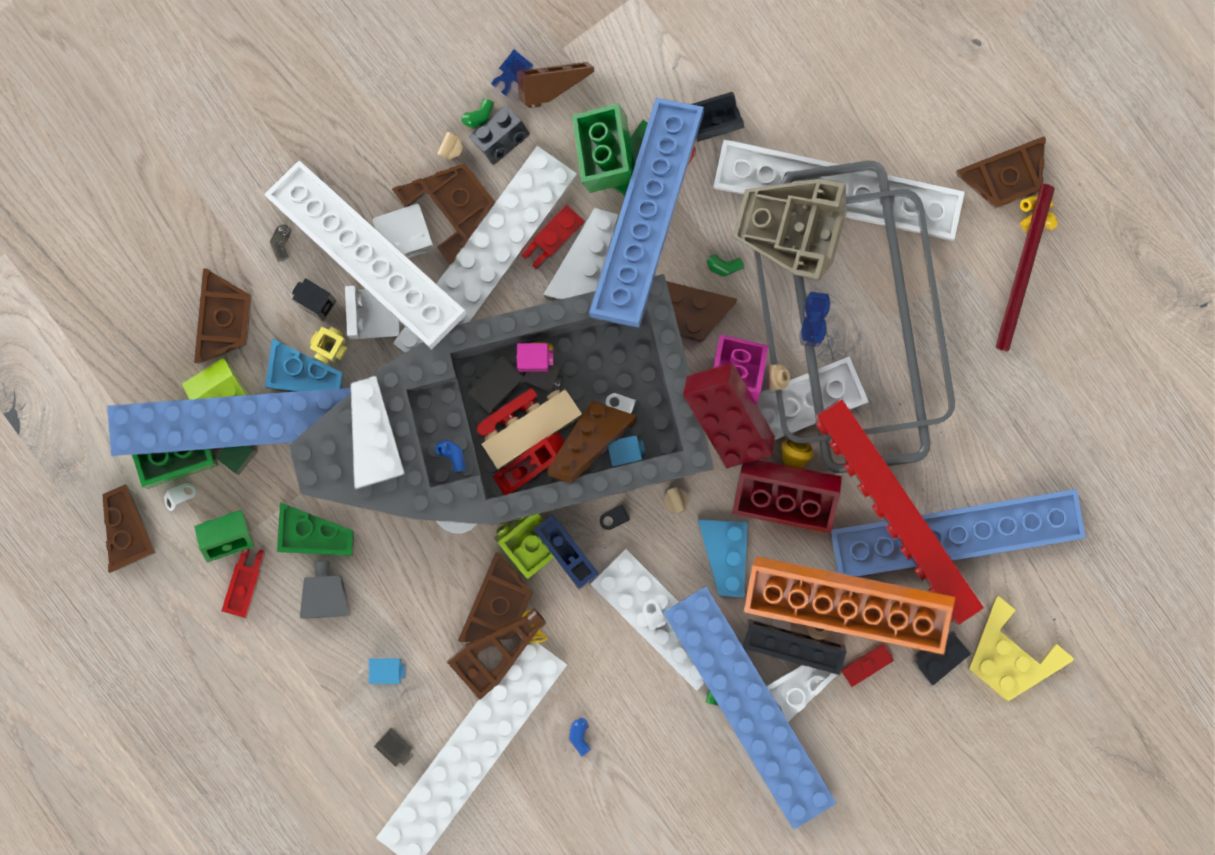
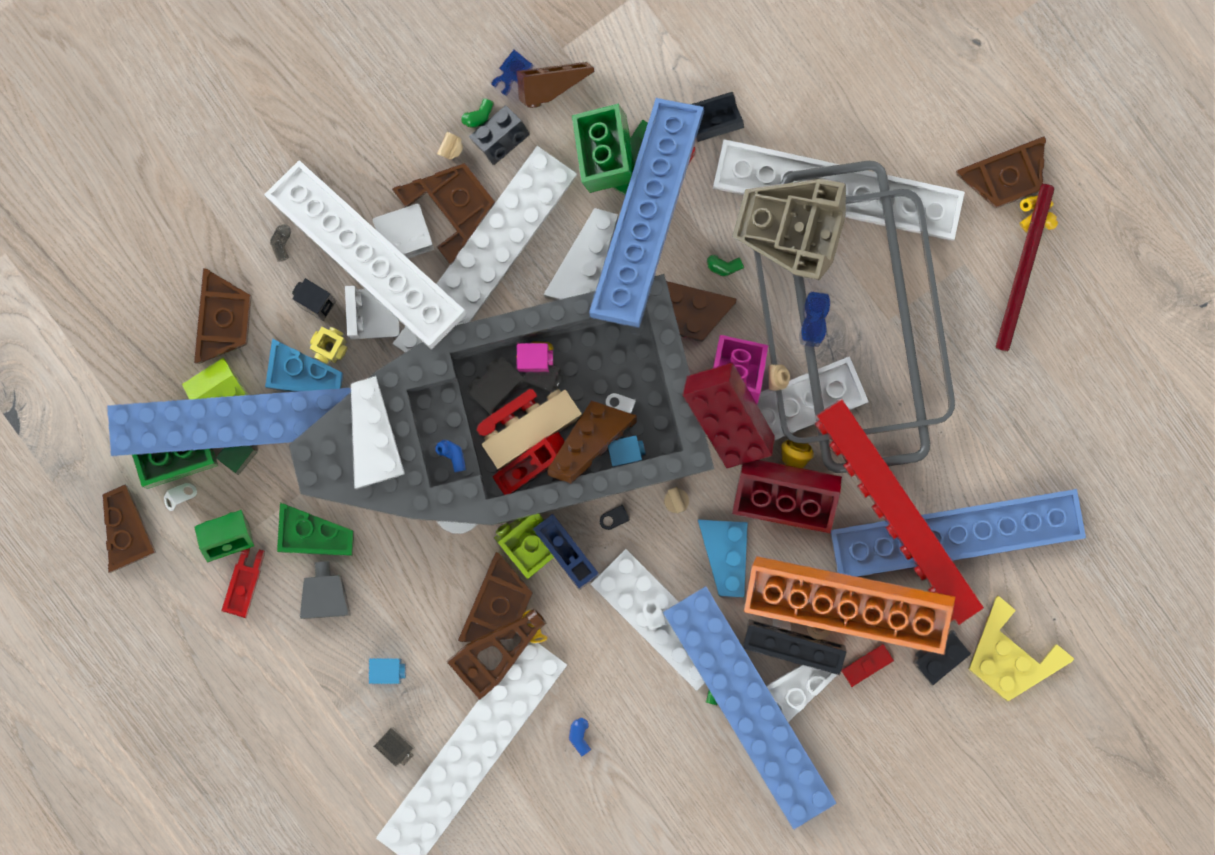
(554, 235): red hinge -> none

